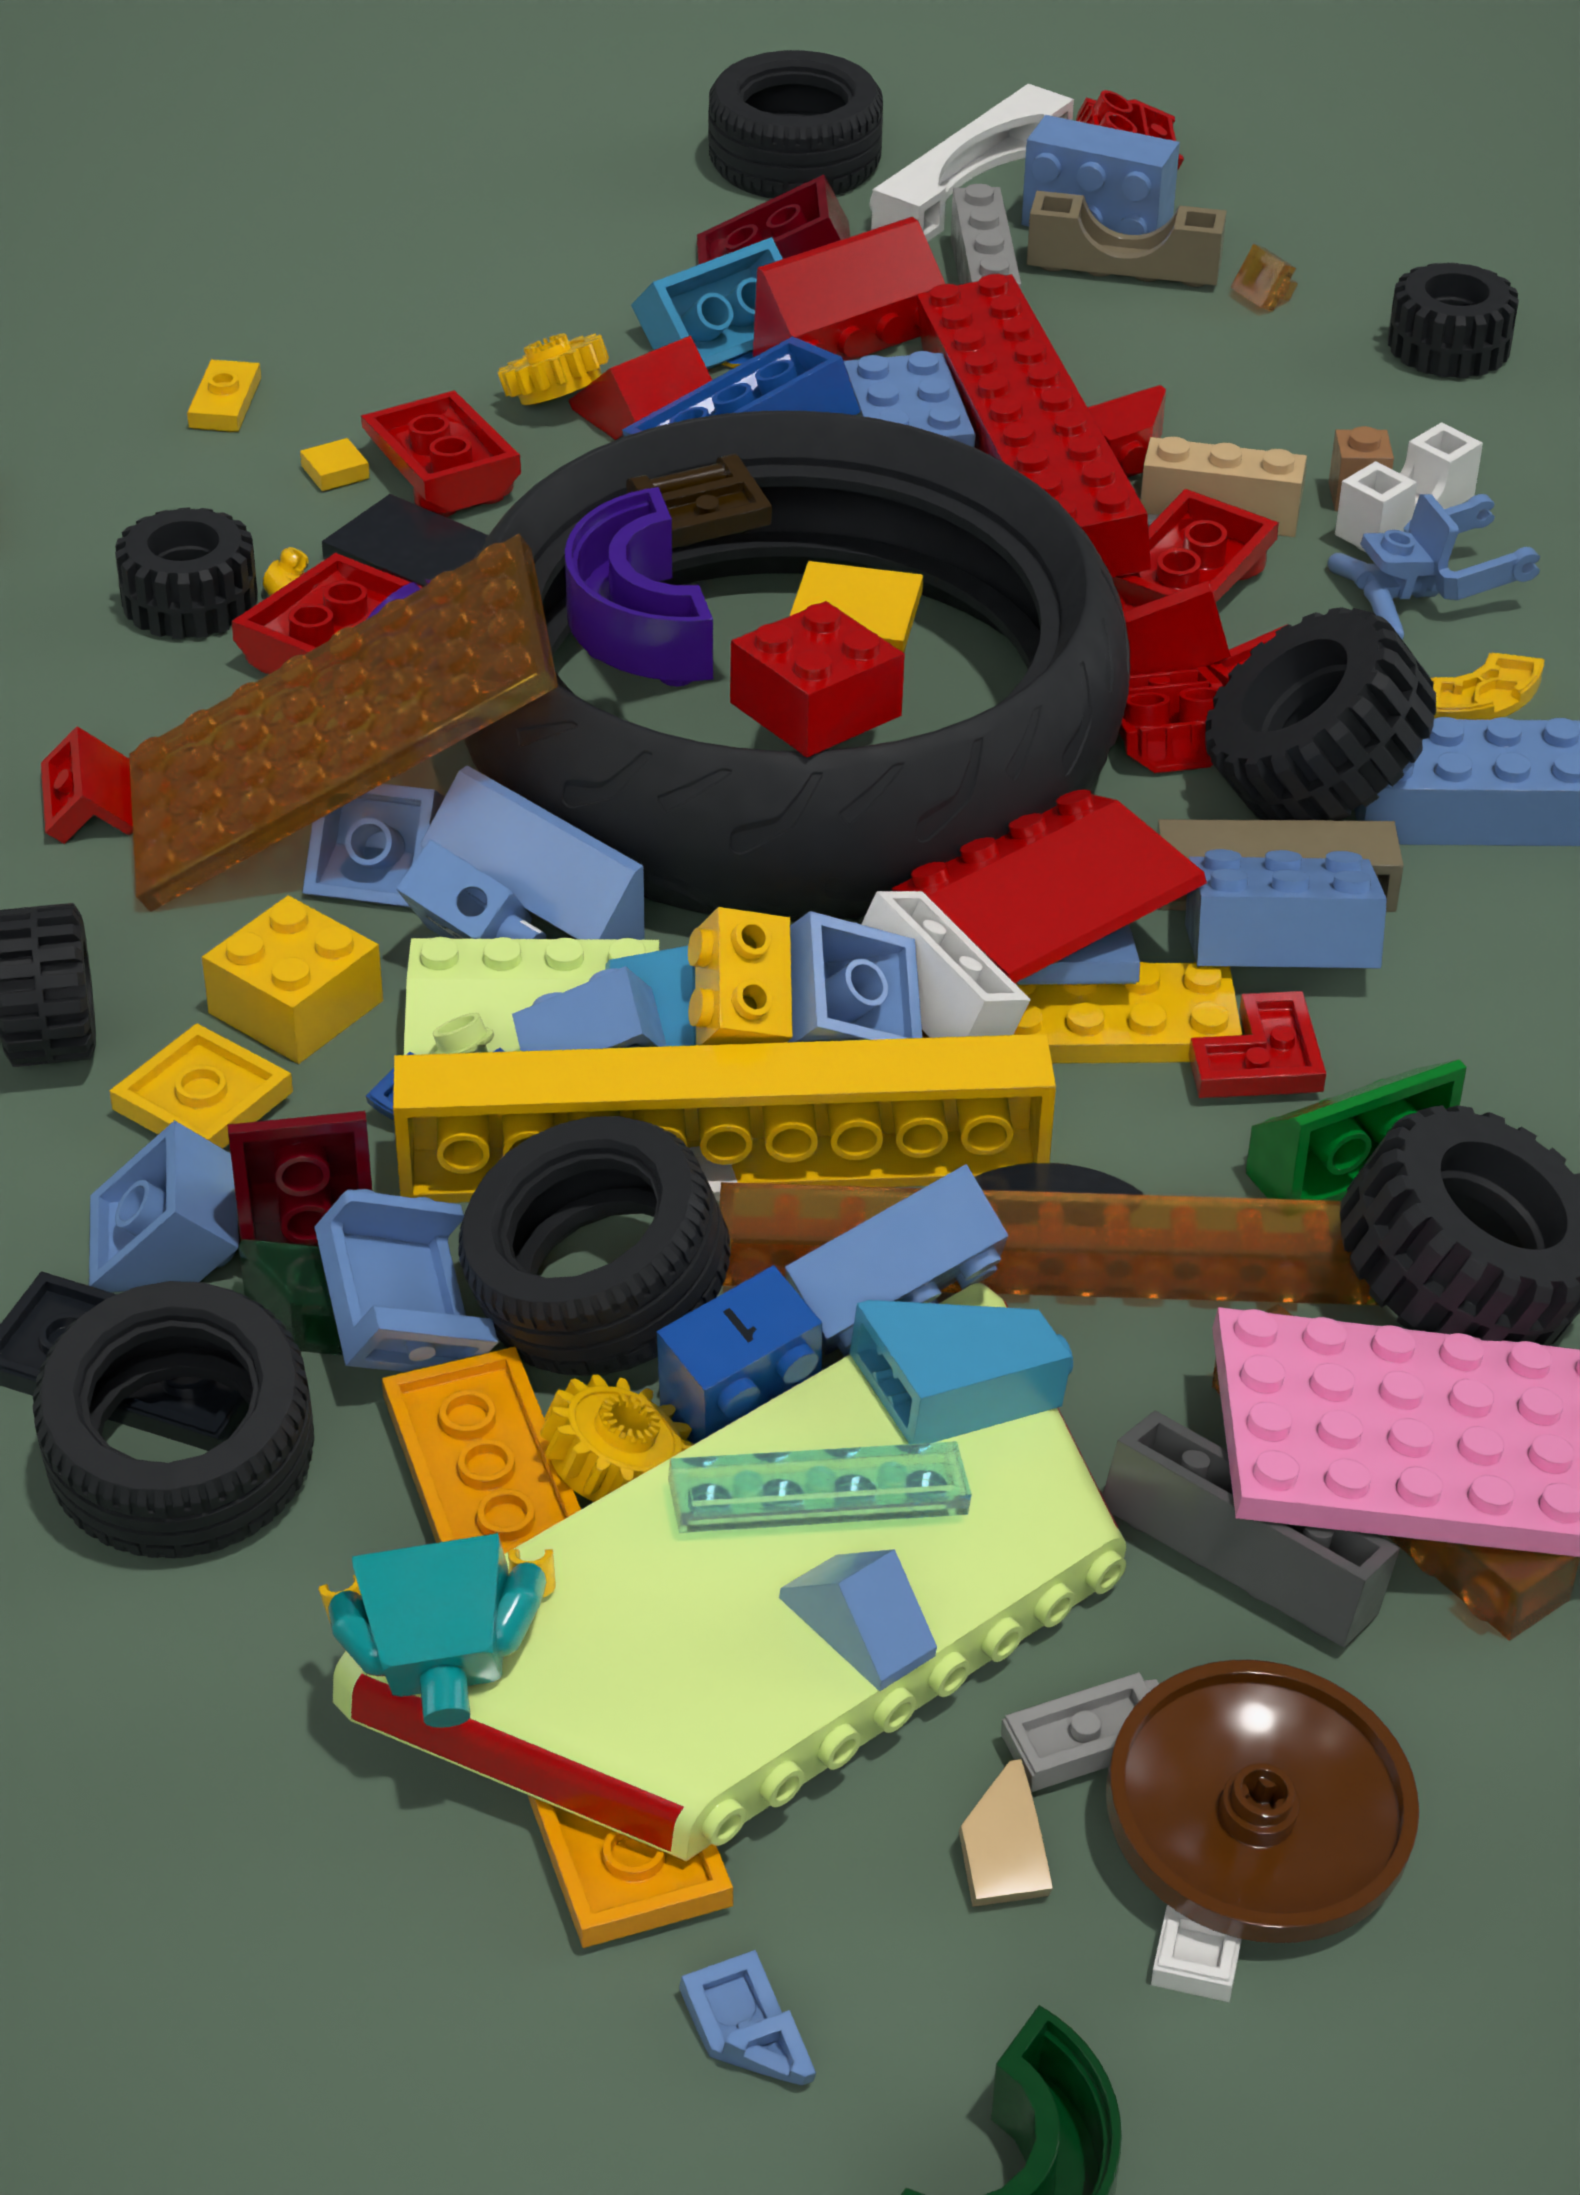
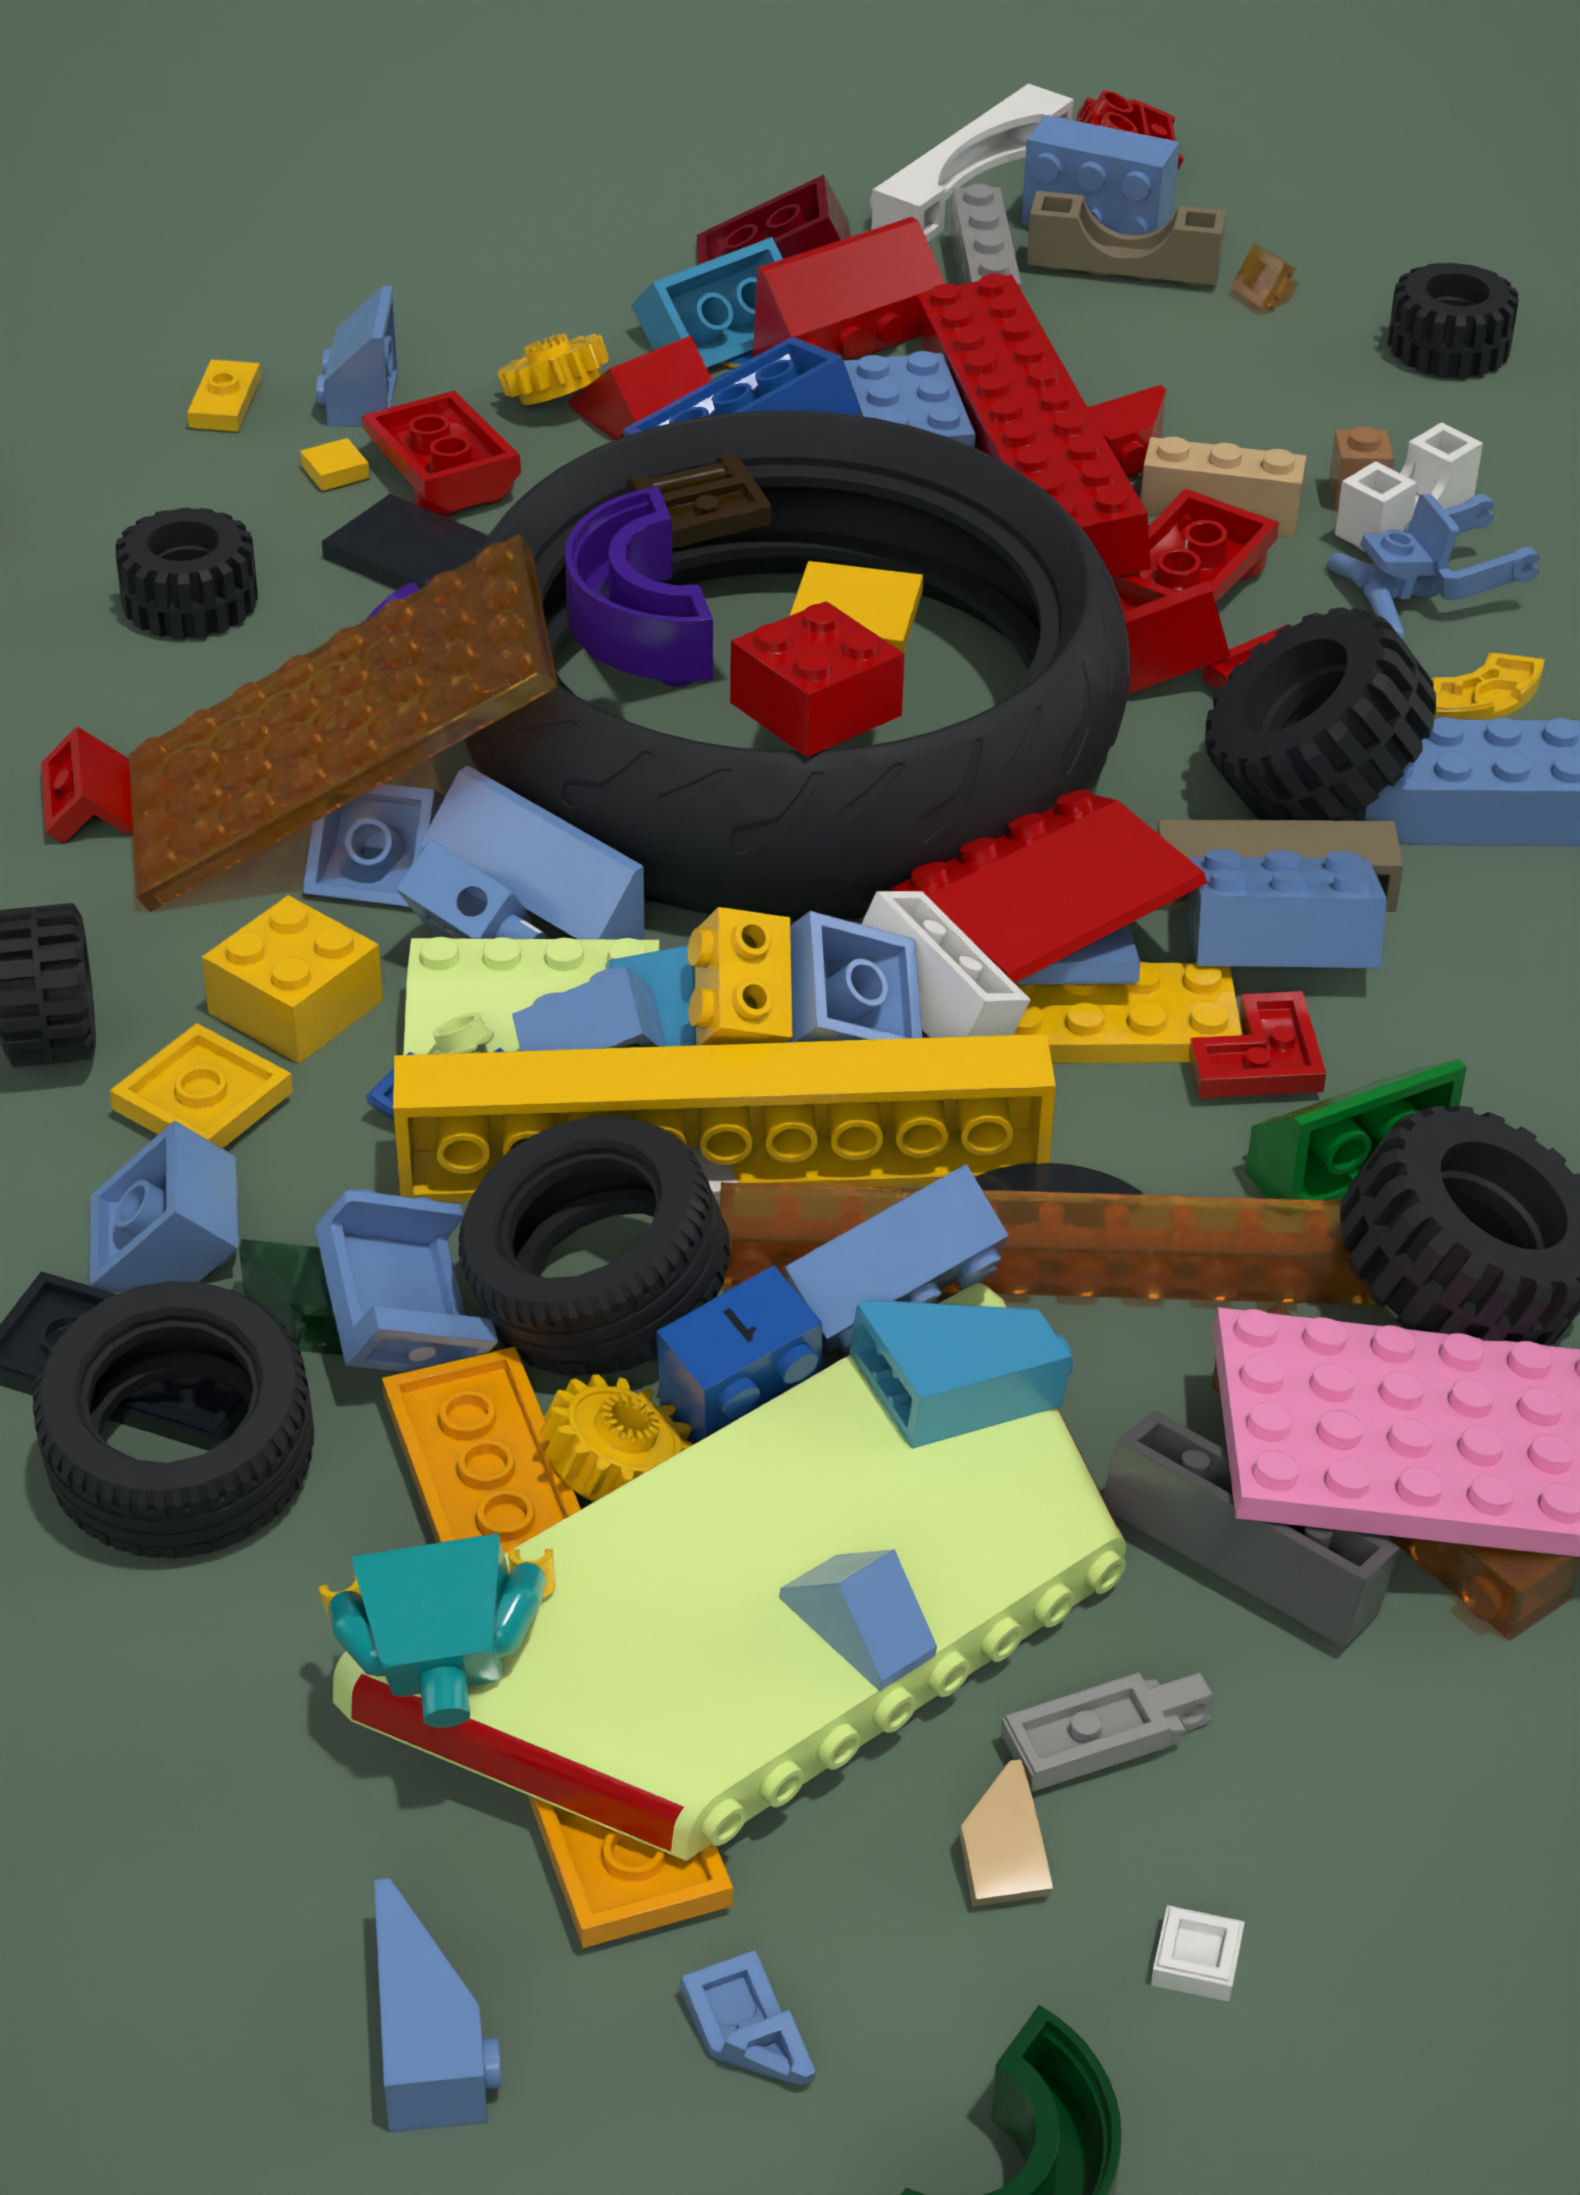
(285, 570): yellow arm -> none
(295, 1172): dark red slope -> none
(311, 610): red slope -> none
(362, 363): none -> medium blue slope
(429, 2027): none -> medium blue slope
(794, 119): black tyre -> none
(818, 1486): clear light blue plate -> none
(1168, 719): red slope -> none
(1262, 1801): reddish brown dish -> none

